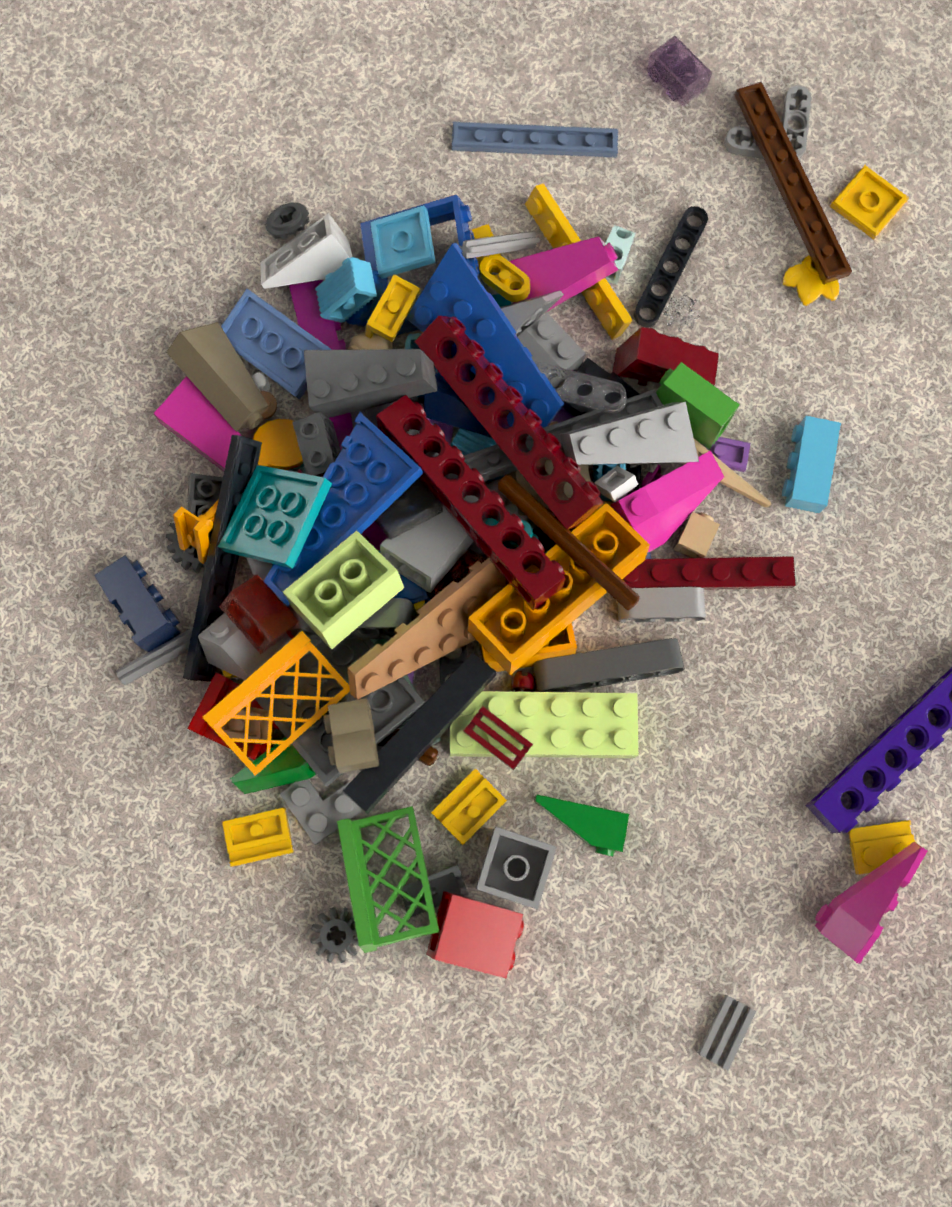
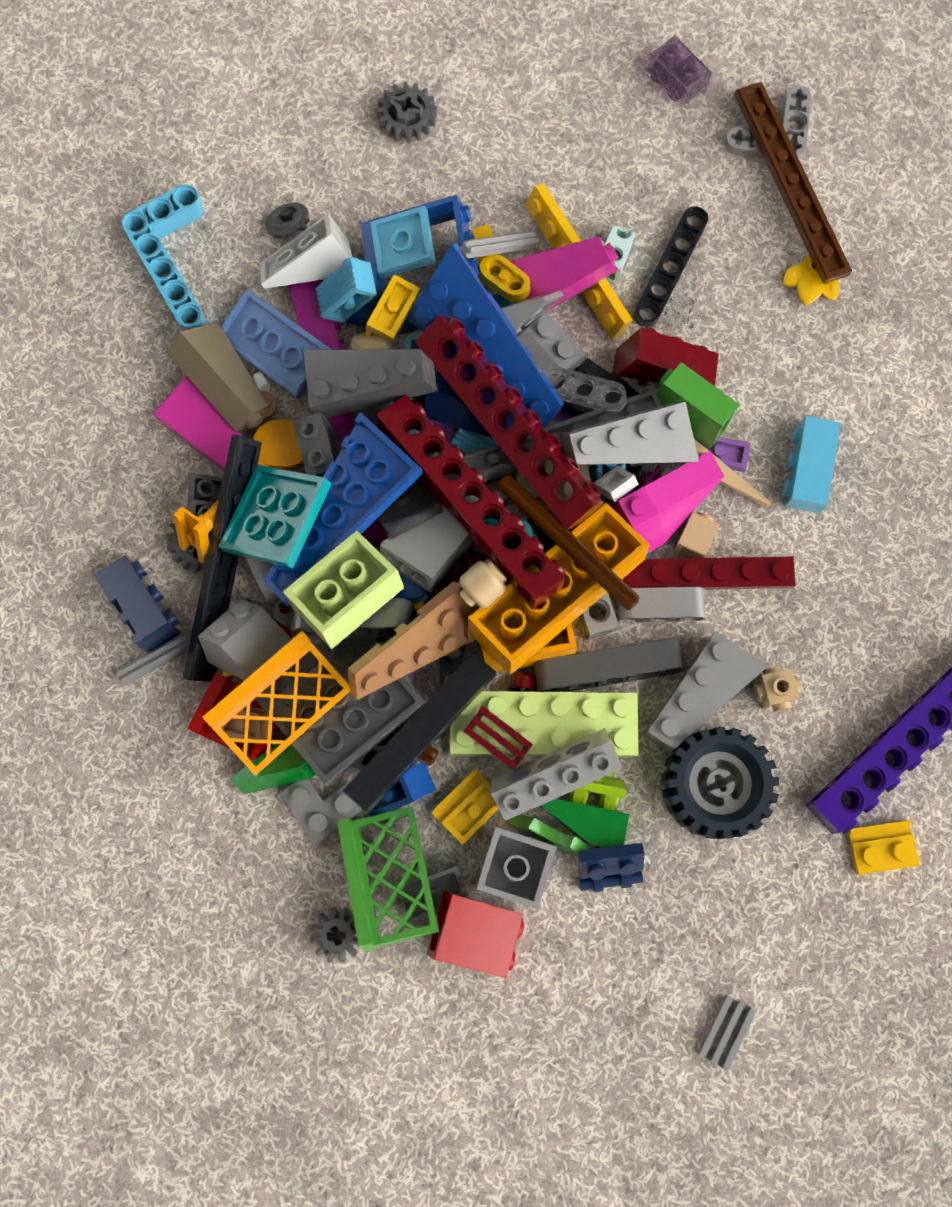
(159, 262): none -> medium azure beam
(258, 613): clear red brick -> none
(258, 837): yellow plate -> none
(352, 736): dark tan brick -> none
(407, 109): none -> dark grey gear
(411, 787): none -> blue slope
(482, 584): none -> tan head
(535, 139): sand blue tile -> none
(549, 835): none -> bright green tile
(555, 774): none -> light grey brick
(597, 628): none -> light grey brick
(609, 788): none -> lime hips
(611, 867): none -> dark blue plate
(706, 686): none -> light grey wedge
(733, 815): none -> black wheel
(766, 688): none -> tan brick
(855, 915): dark pink wedge -> none
(869, 202): yellow tile -> none

